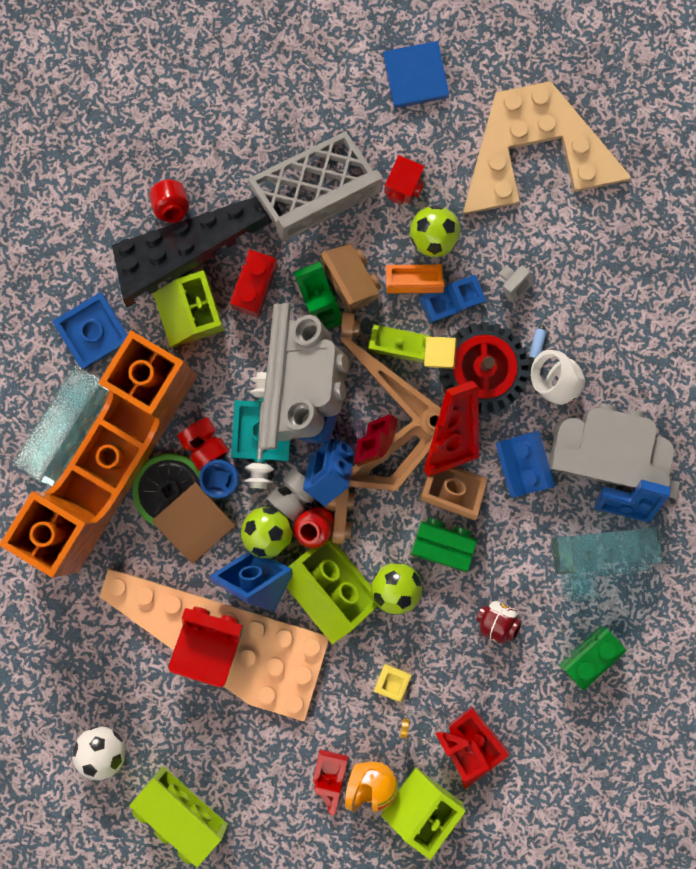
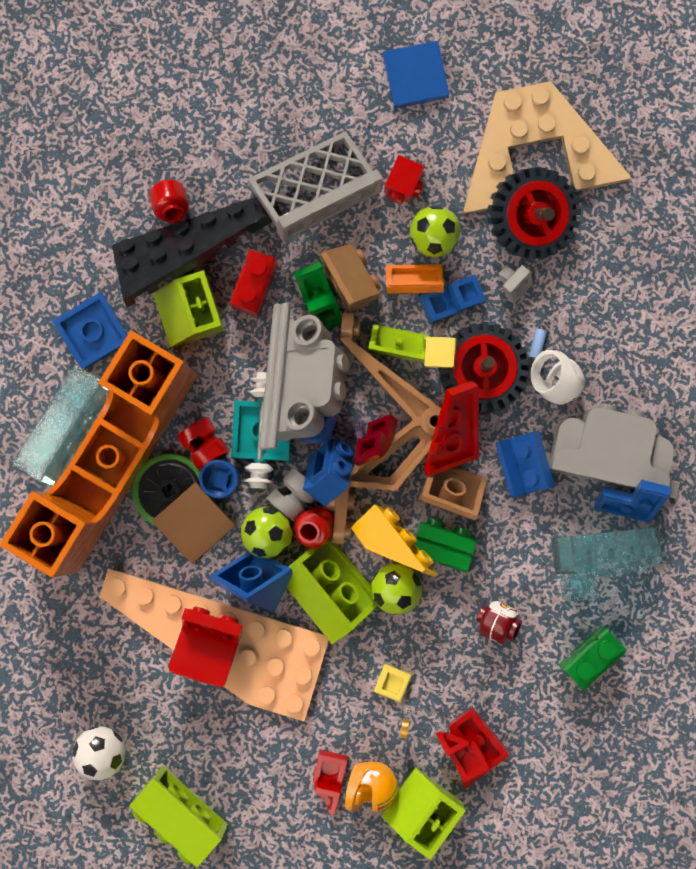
(383, 535): none -> yellow slope
(534, 213): none -> wheel

